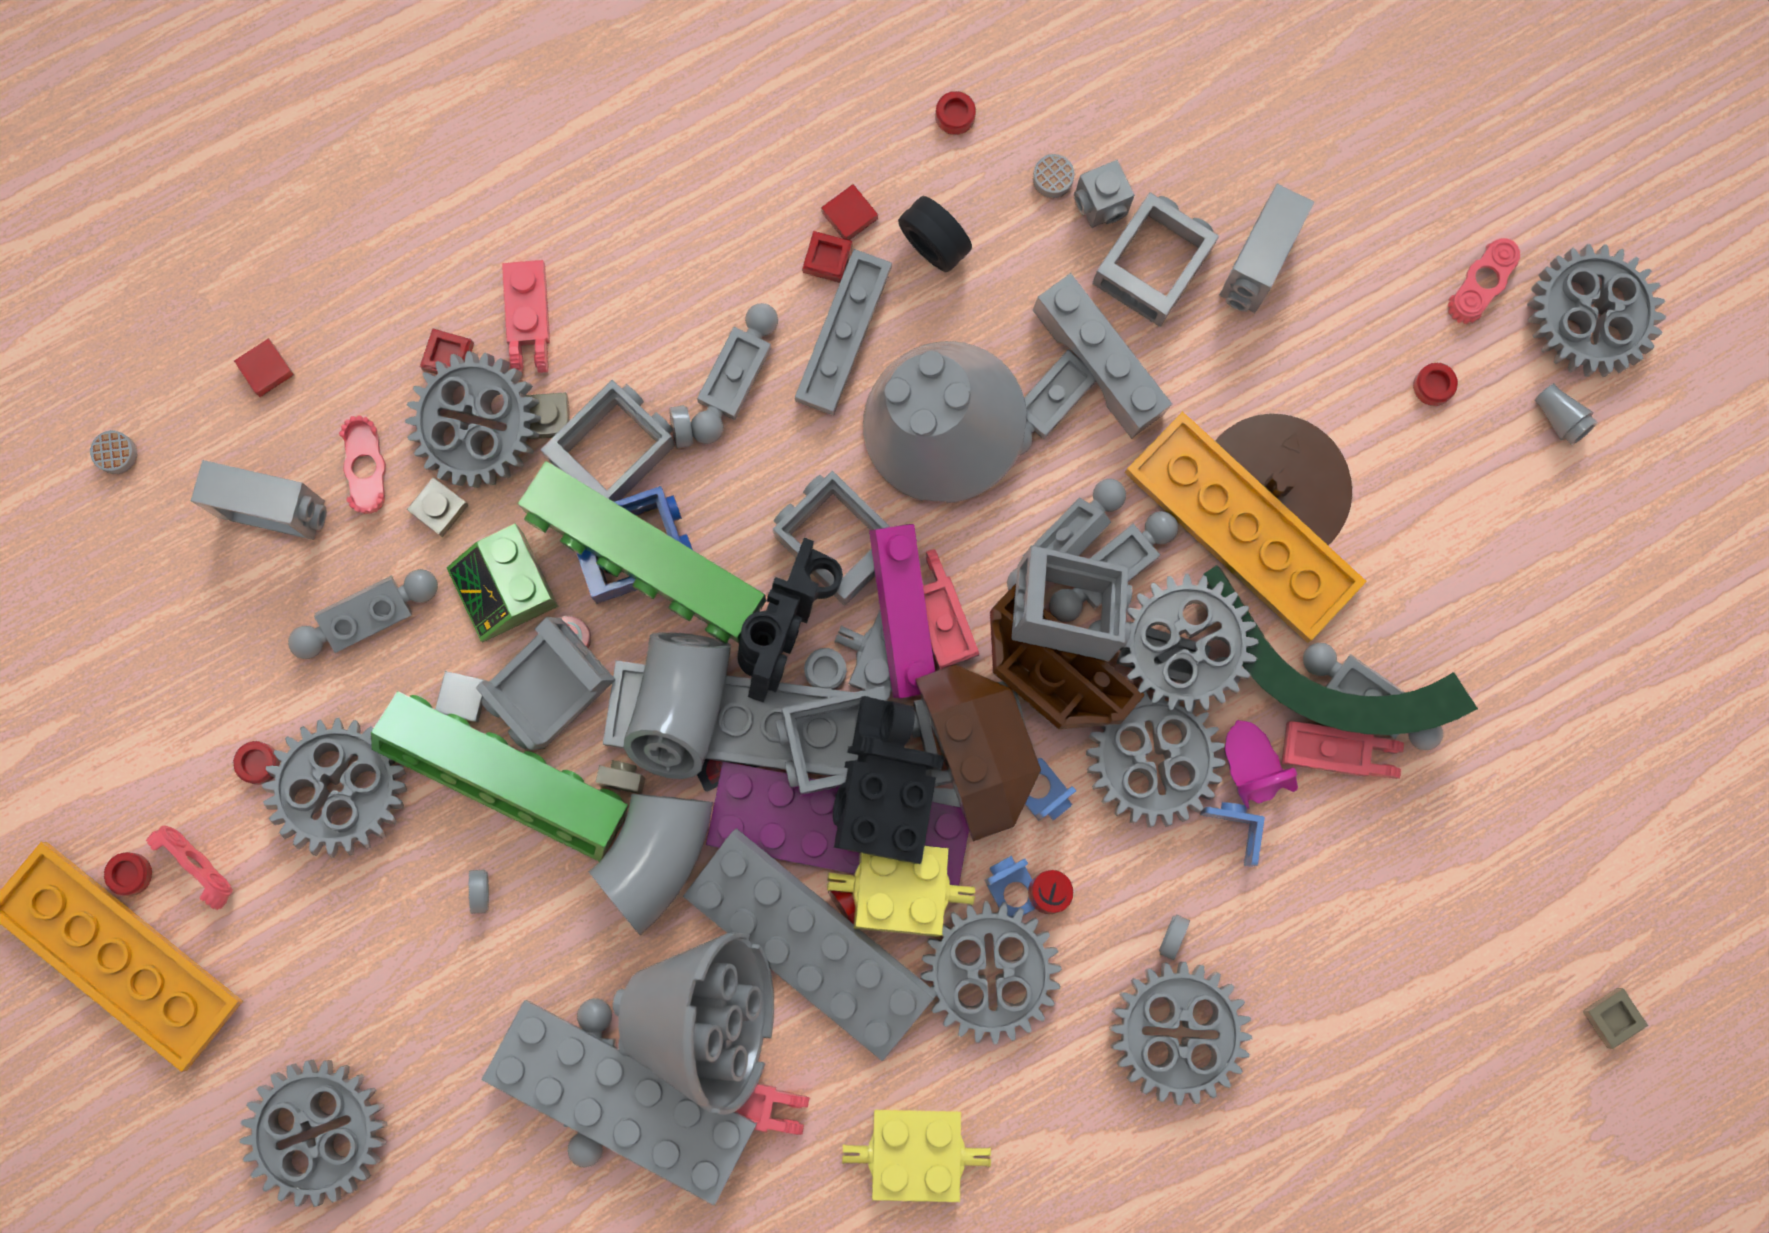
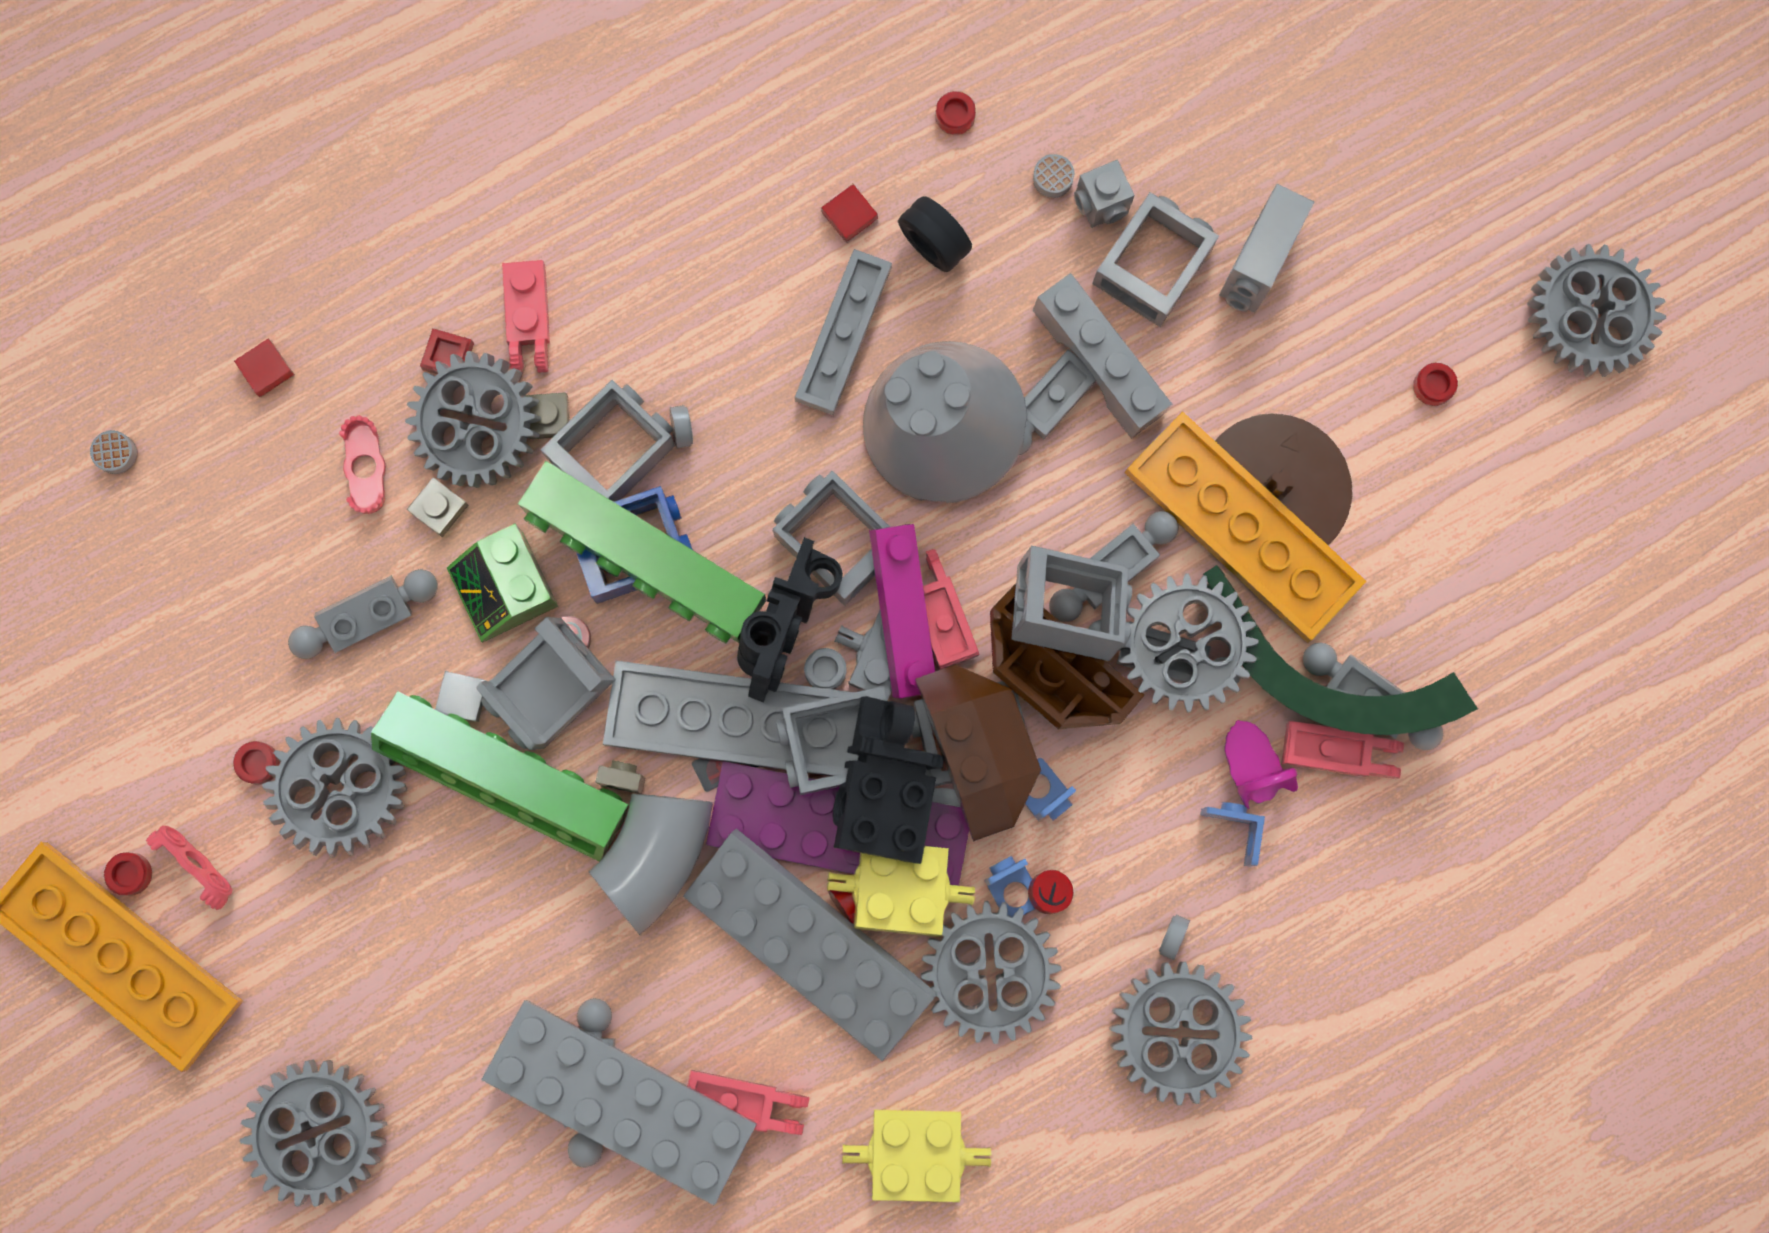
(259, 500): light grey window -> none
(478, 891): light grey tile -> none
(677, 704): light grey brick -> none
(701, 1020): light grey cone -> none
(734, 373): light grey plate -> none
(827, 256): red tile -> none
(1081, 522): light grey plate -> none
(1192, 752): light grey gear -> none
(1471, 298): coral piece -> none
(1566, 415): light grey cone -> none
(1615, 1018): dark tan plate -> none

